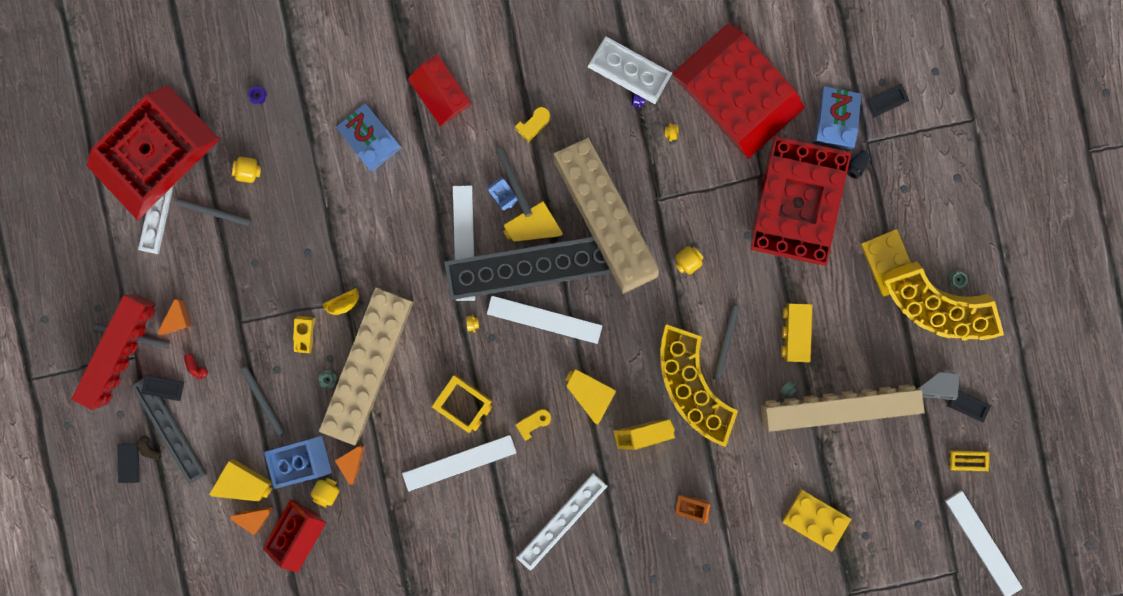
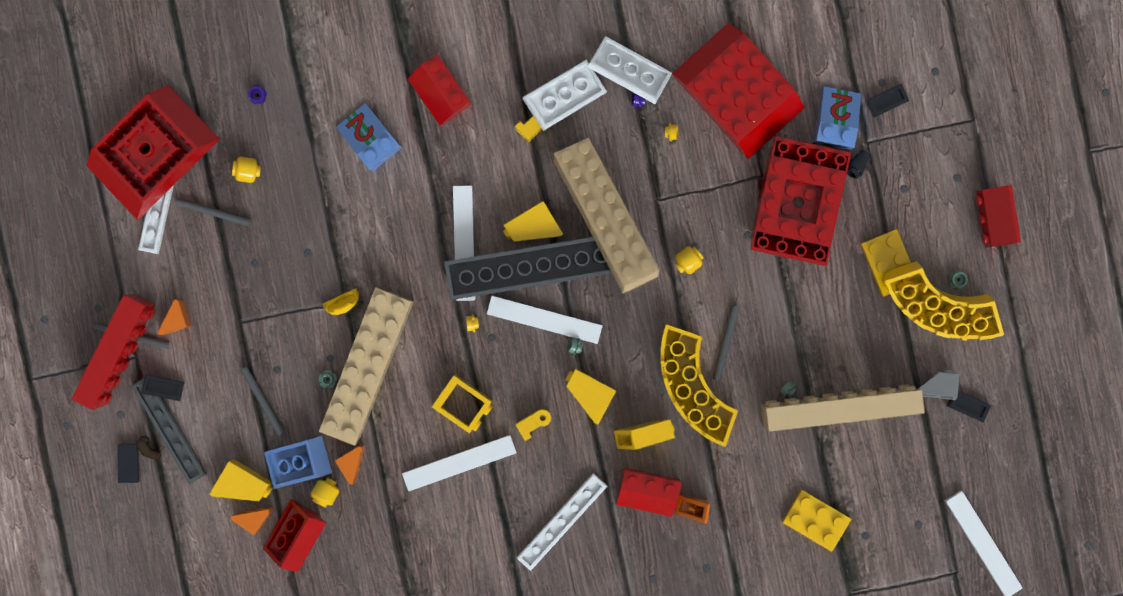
(191, 367): red arm -> none
(303, 334): yellow leg -> none
(502, 194): medium blue bracket -> none
(514, 182): dark grey bar -> none
(564, 95): none -> white tile
(574, 346): none -> sand green plate
(648, 492): none -> red slope
(797, 332): yellow brick -> none
(952, 460): yellow tile -> none
(998, 216): none -> red slope

